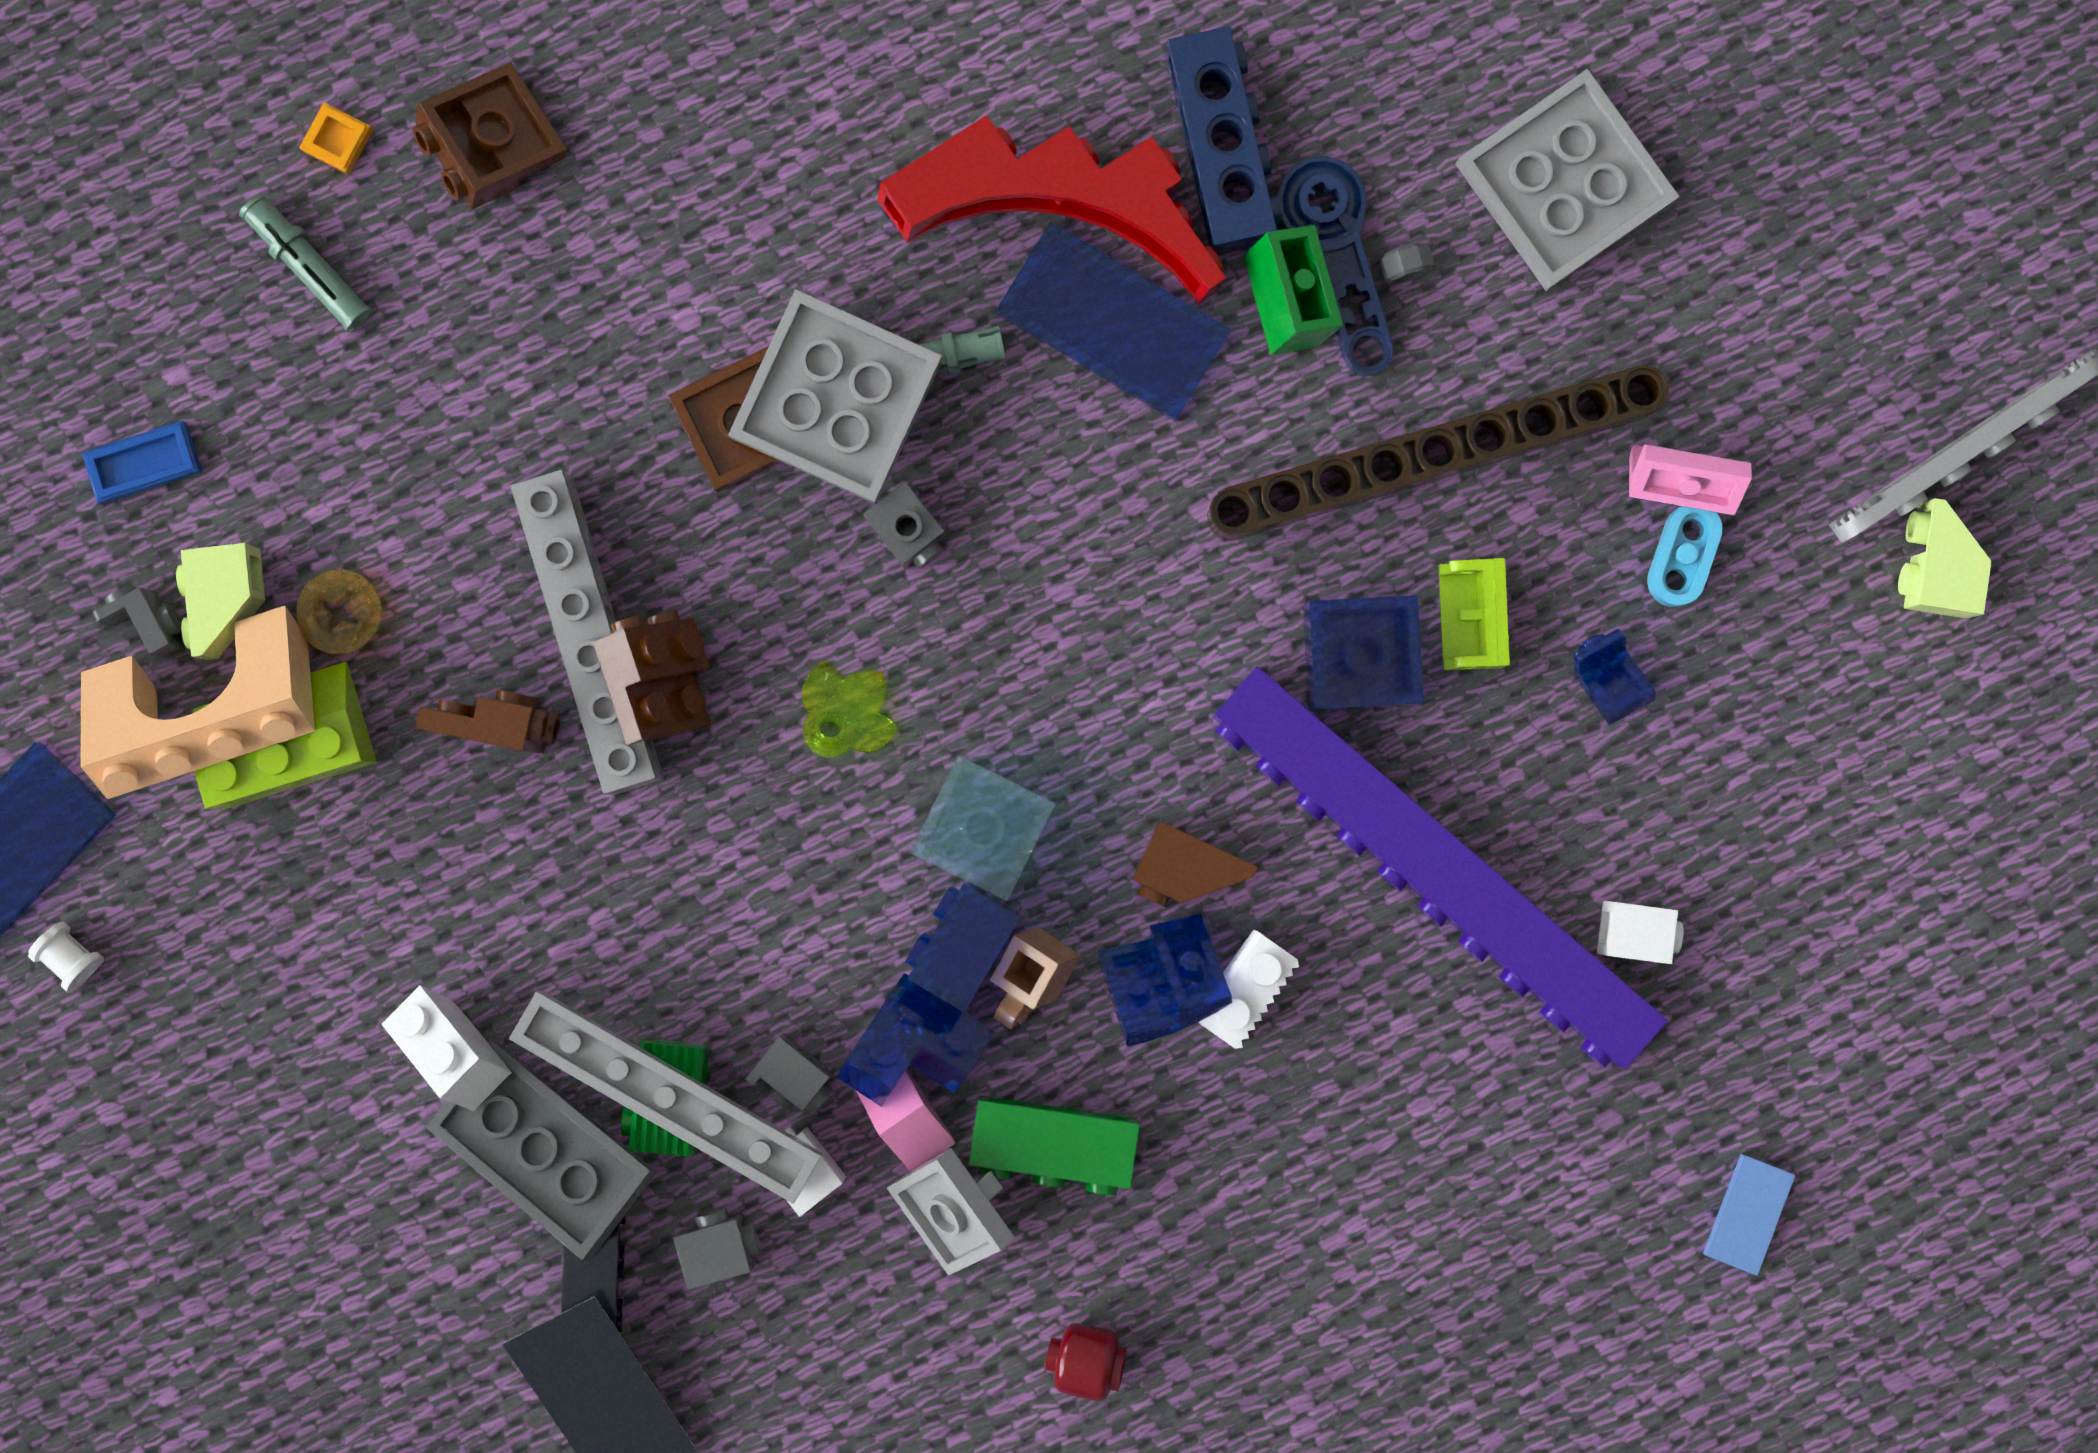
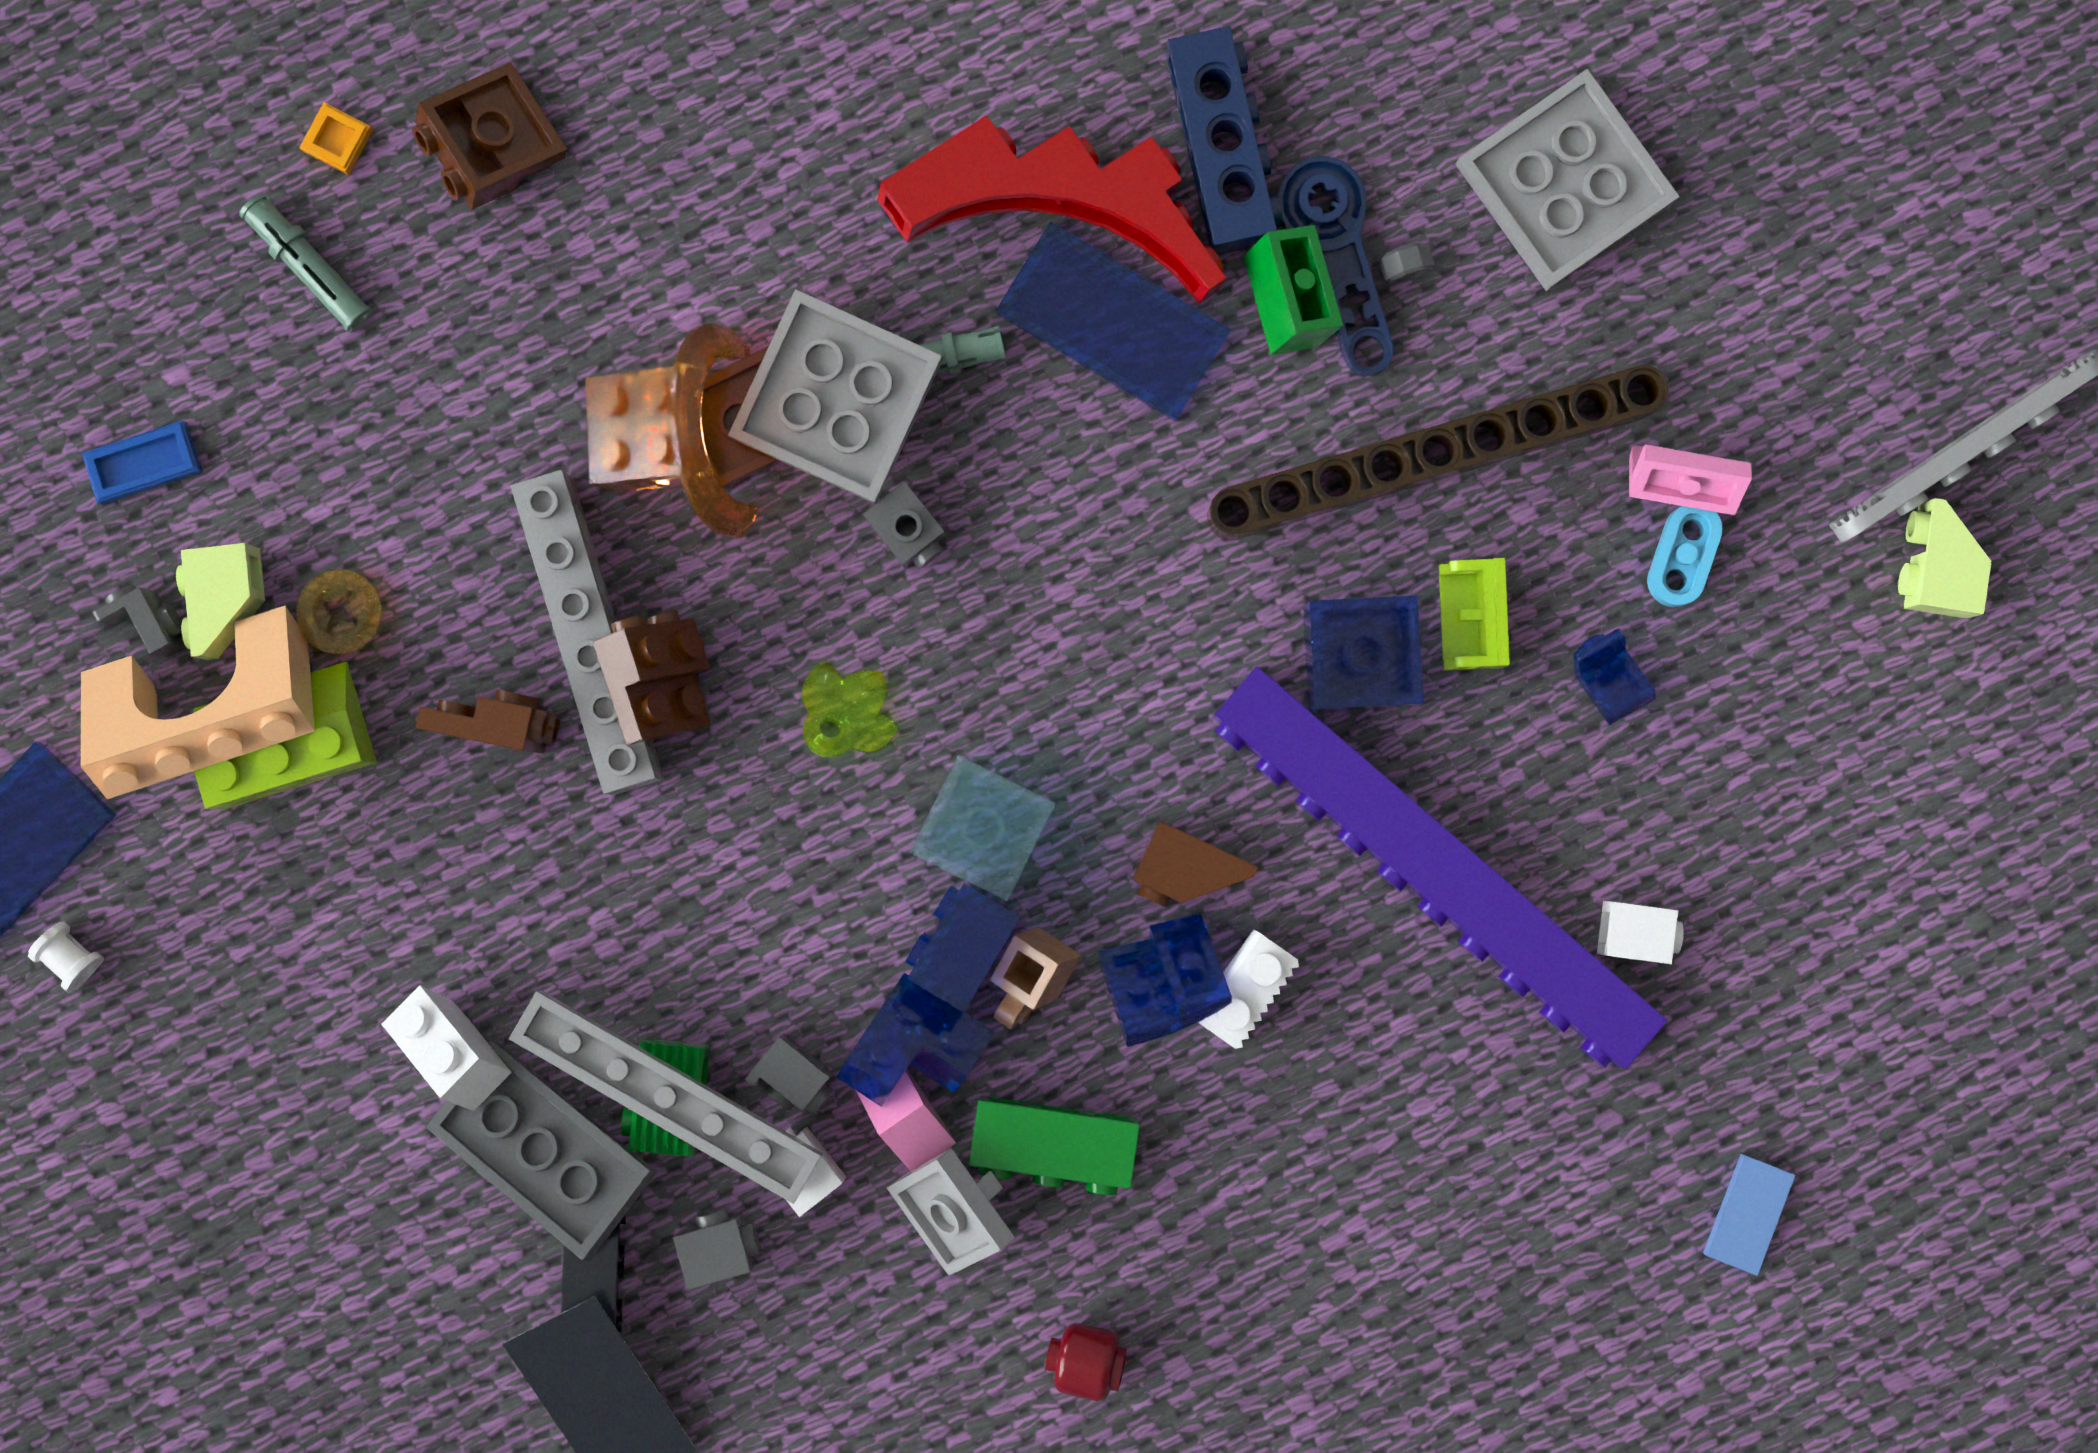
(651, 431): none -> clear orange piece

